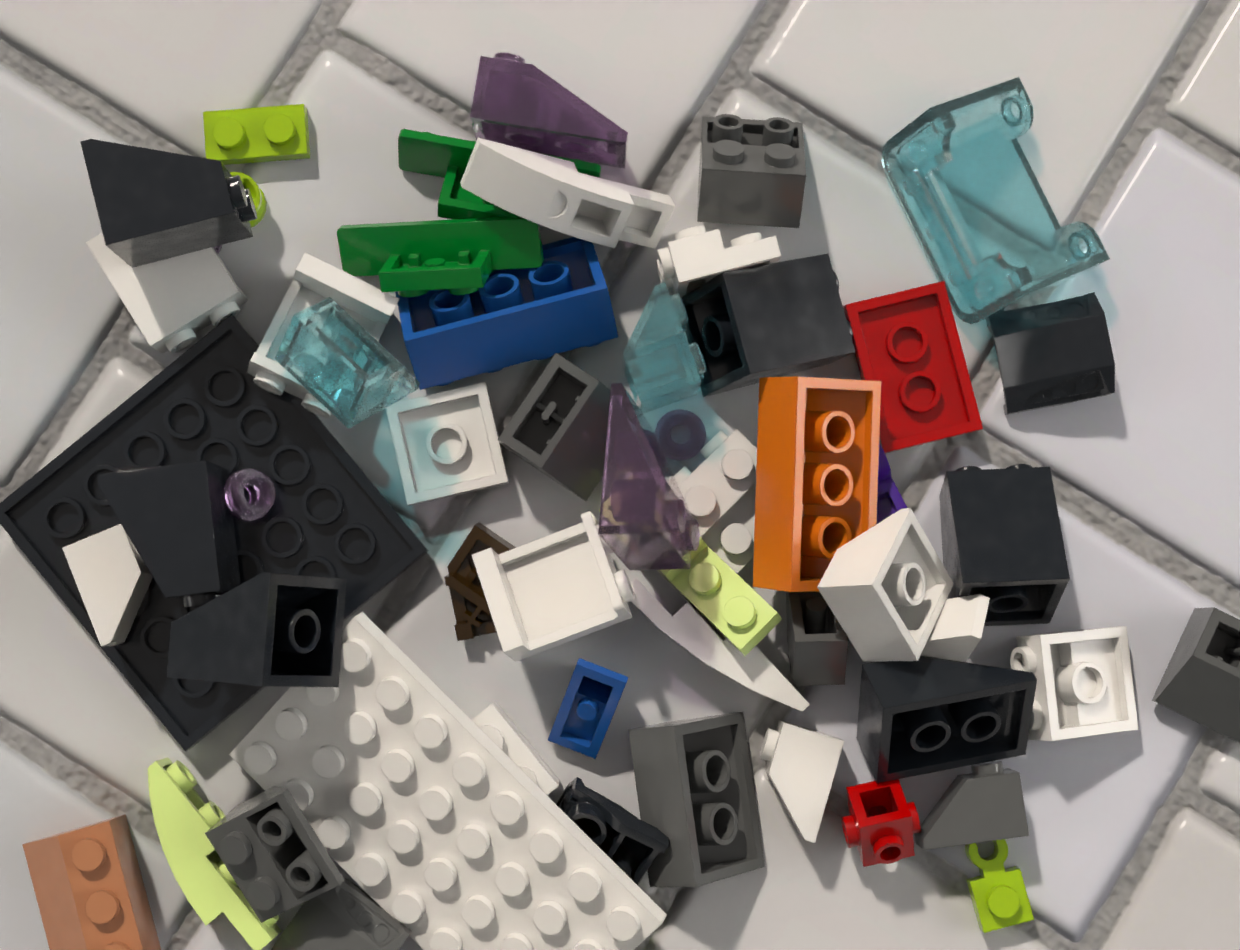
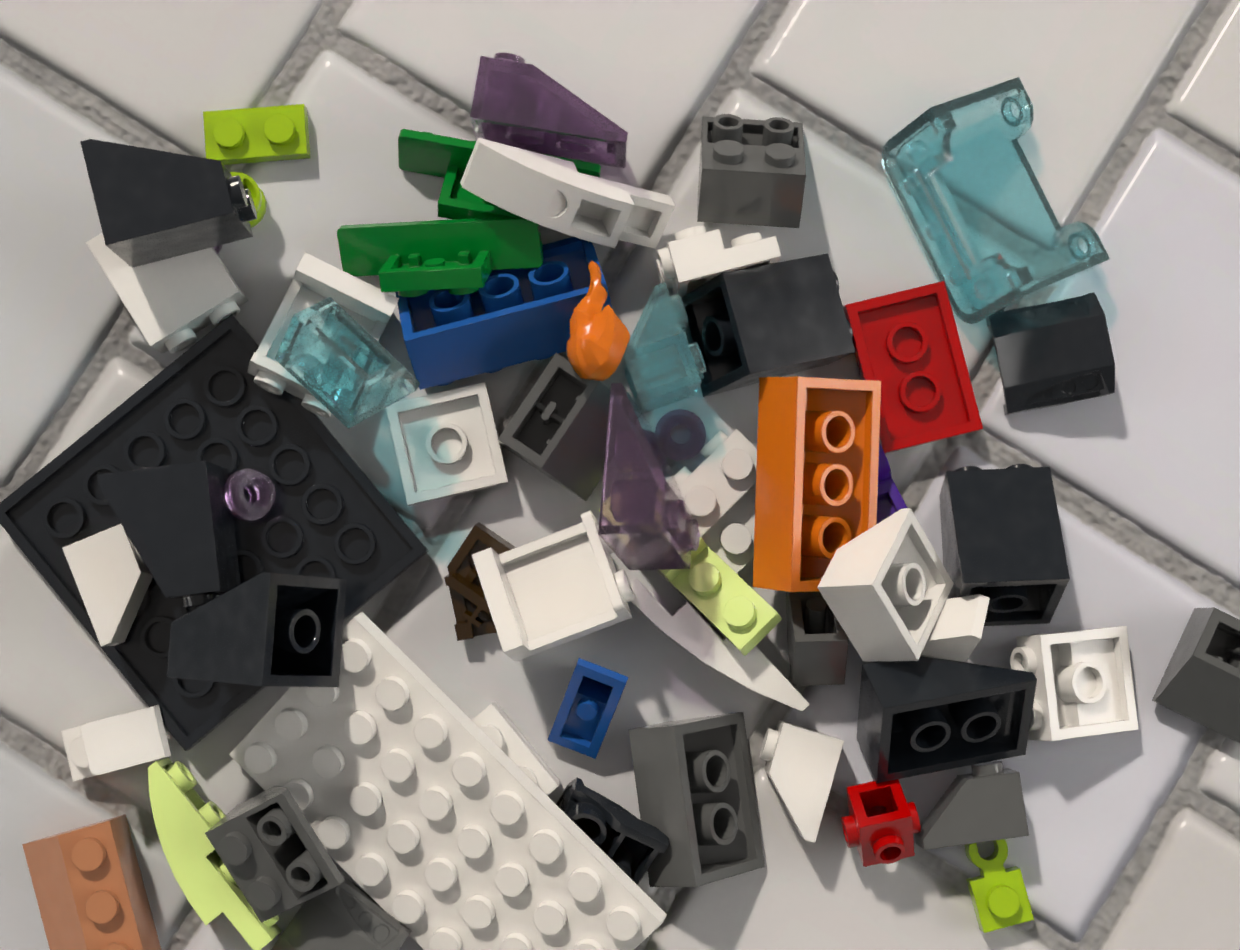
(116, 743): none -> white slope
(596, 335): none -> orange piece

